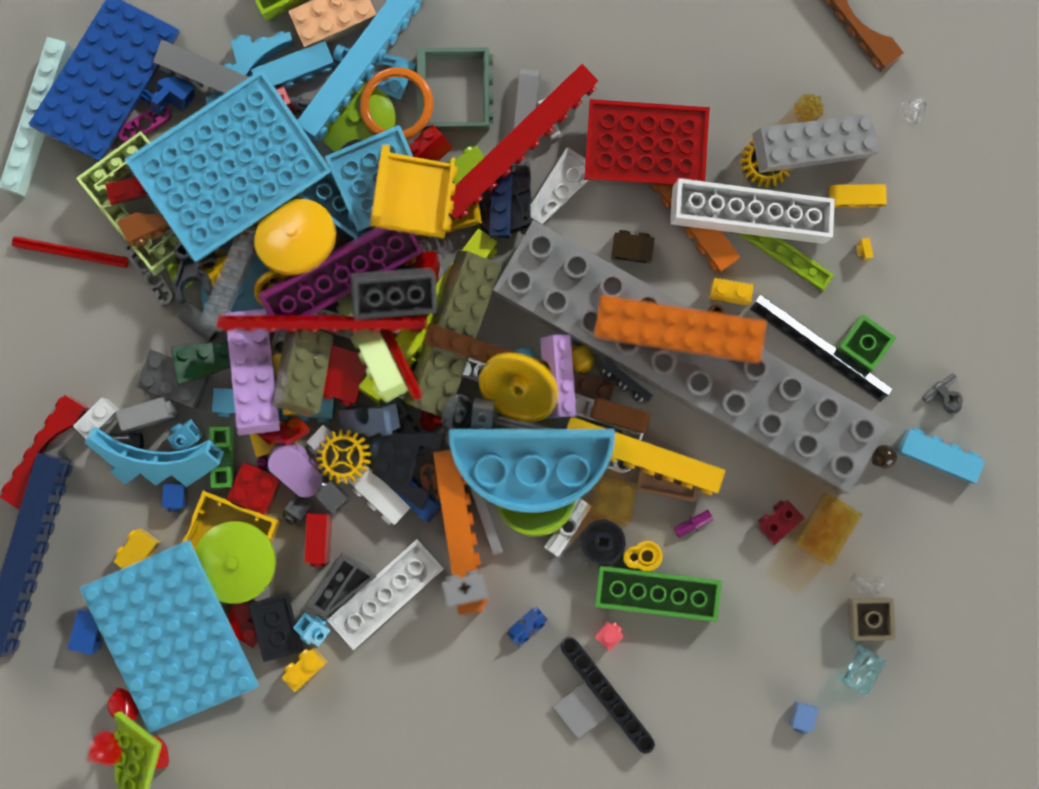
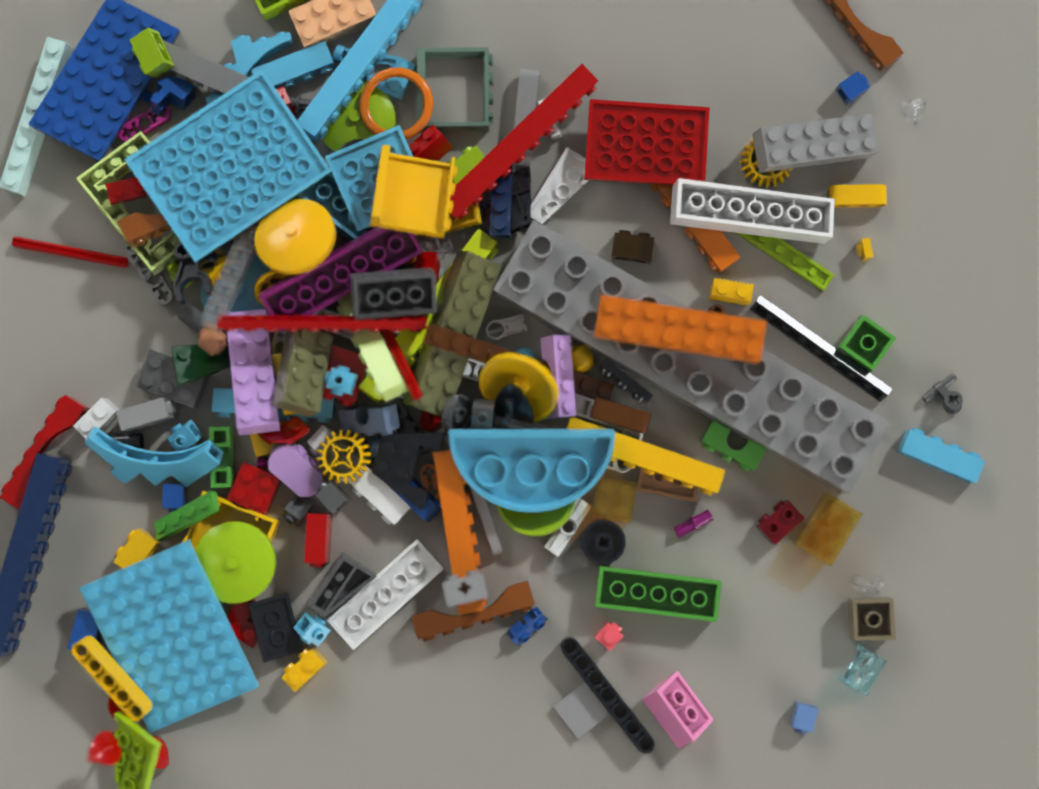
(121, 687): none -> yellow beam
(151, 53): none -> lime brick
(186, 516): none -> bright green plate
(212, 341): none -> nougat head
(347, 385): none -> medium azure brick
(432, 622): none -> dark orange arch
(508, 325): none -> white piece
(513, 404): none -> black shield
(644, 555): yellow piece -> none
(678, 710): none -> bright pink slope
(716, 439): none -> bright green arch
(810, 102): clear yellow brick -> none
(852, 87): none -> blue brick
(884, 456): dark brown piece -> none

